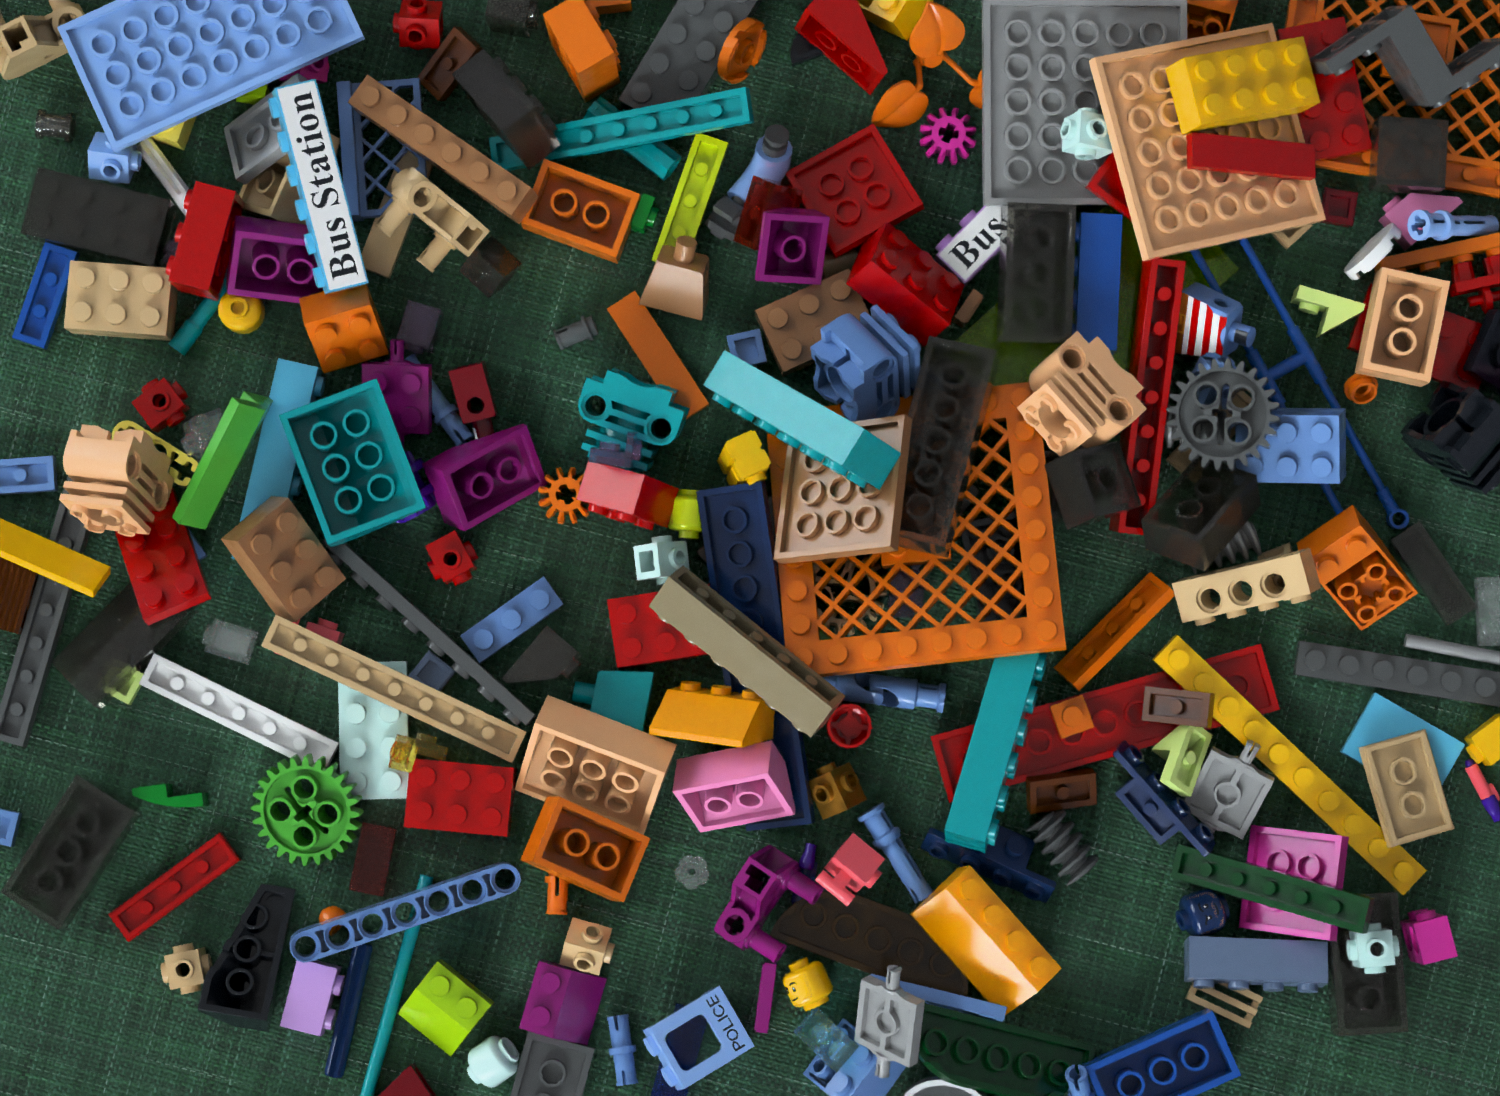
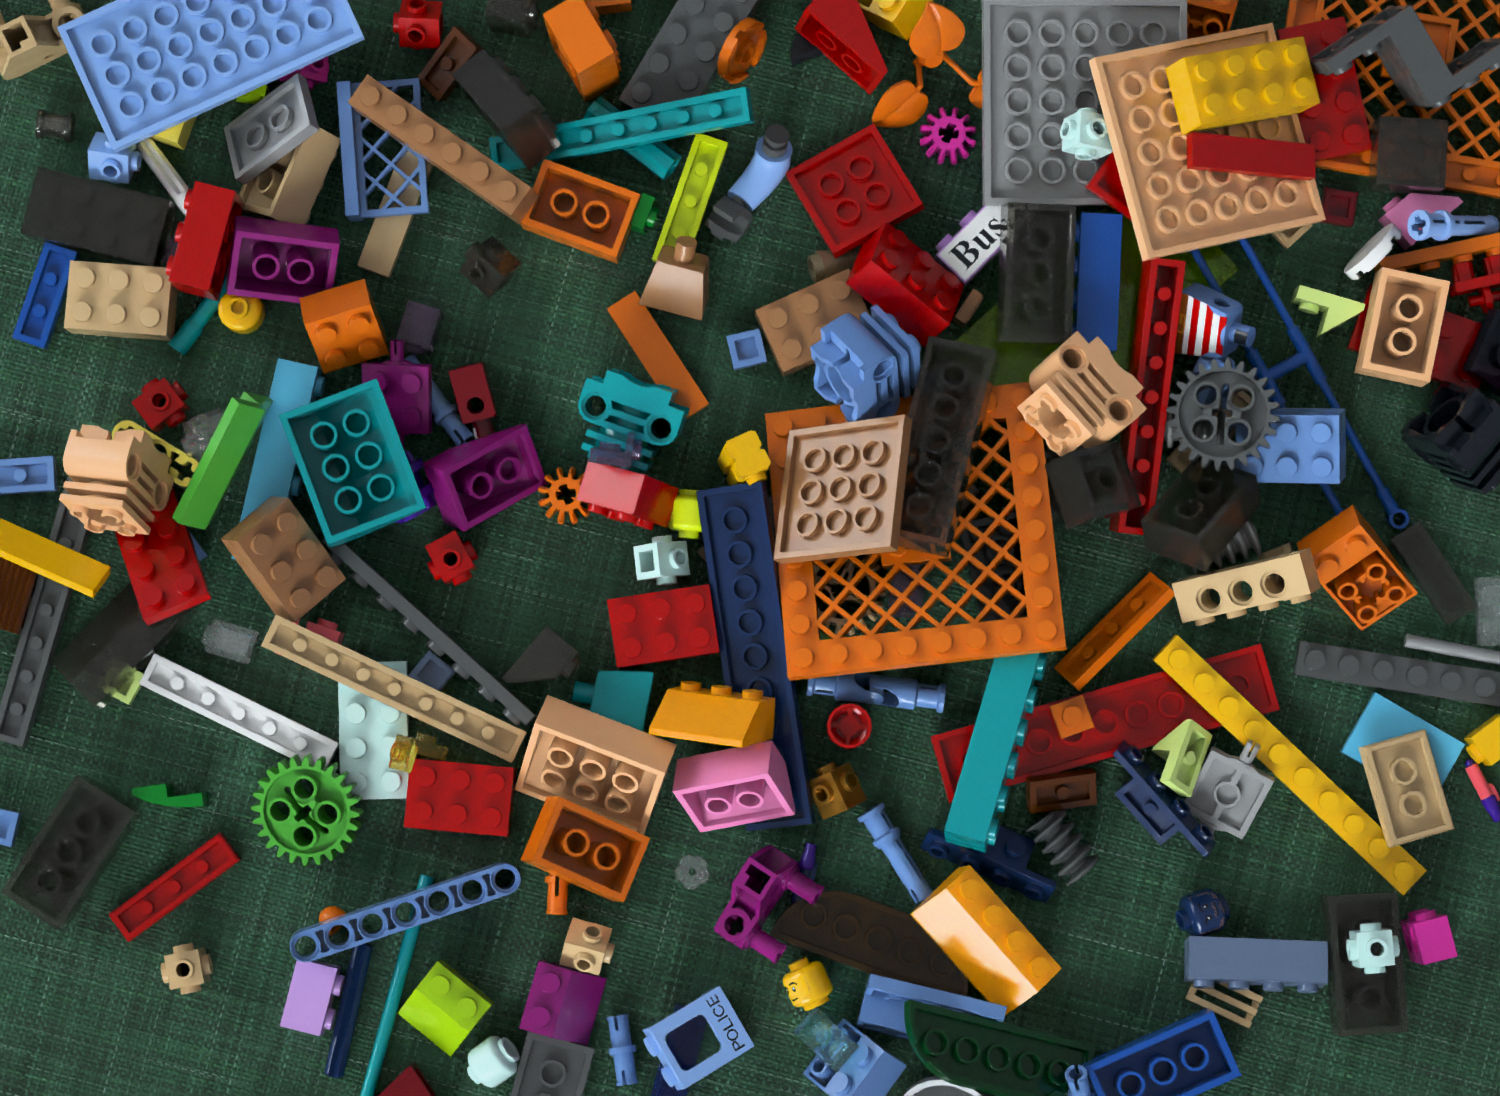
(247, 973): black wedge -> none
(319, 186): brick -> none
(373, 859): clear red tile -> none
(452, 223): tan piece -> none
(512, 620): medium blue plate -> none
(576, 332): dark grey pin -> none
(746, 651): dark tan brick -> none
(763, 196): clear red brick -> none
(765, 997): magenta tile -> none
(792, 246): magenta slope -> none
(801, 422): brick -> none
(852, 867): coral brick -> none
(889, 1021): light grey plate -> none
(1178, 707): reddish brown plate -> none
(1274, 888): dark green plate -> none
(1301, 854): dark pink plate -> none
(1361, 388): orange plate -> none

